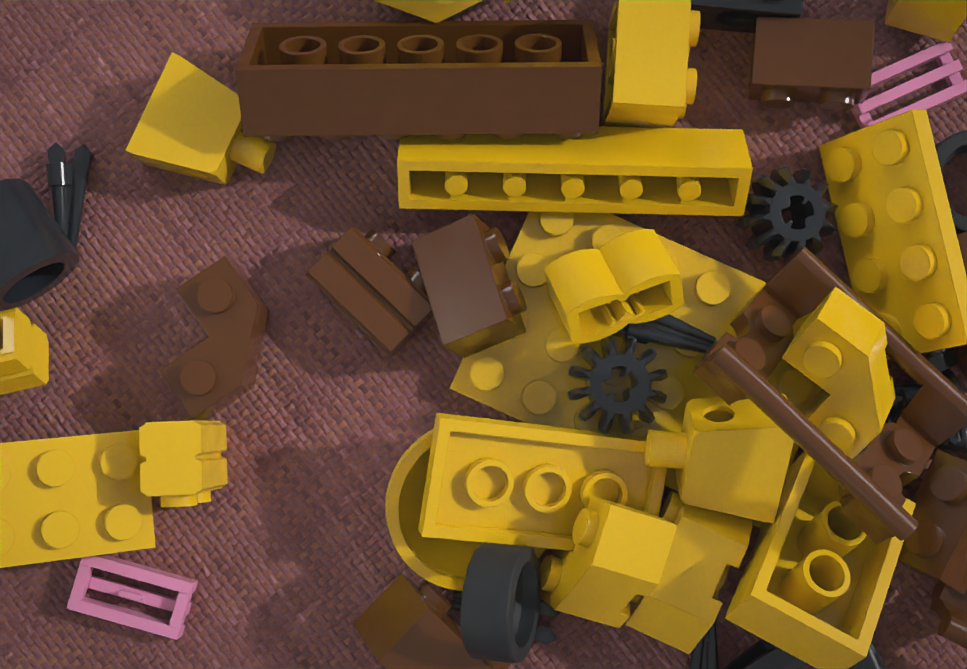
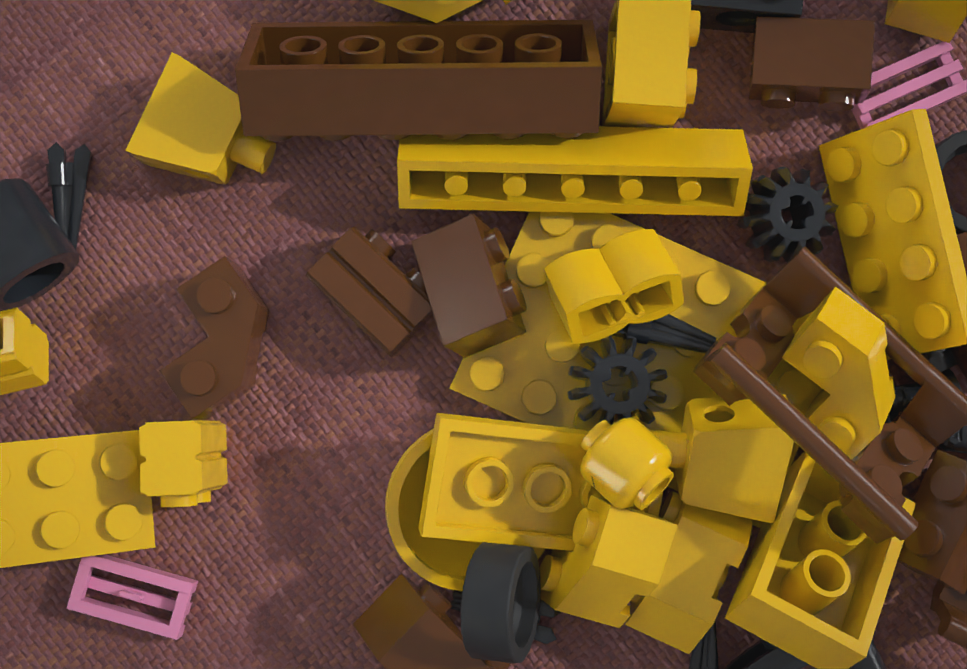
(626, 463): none -> yellow head

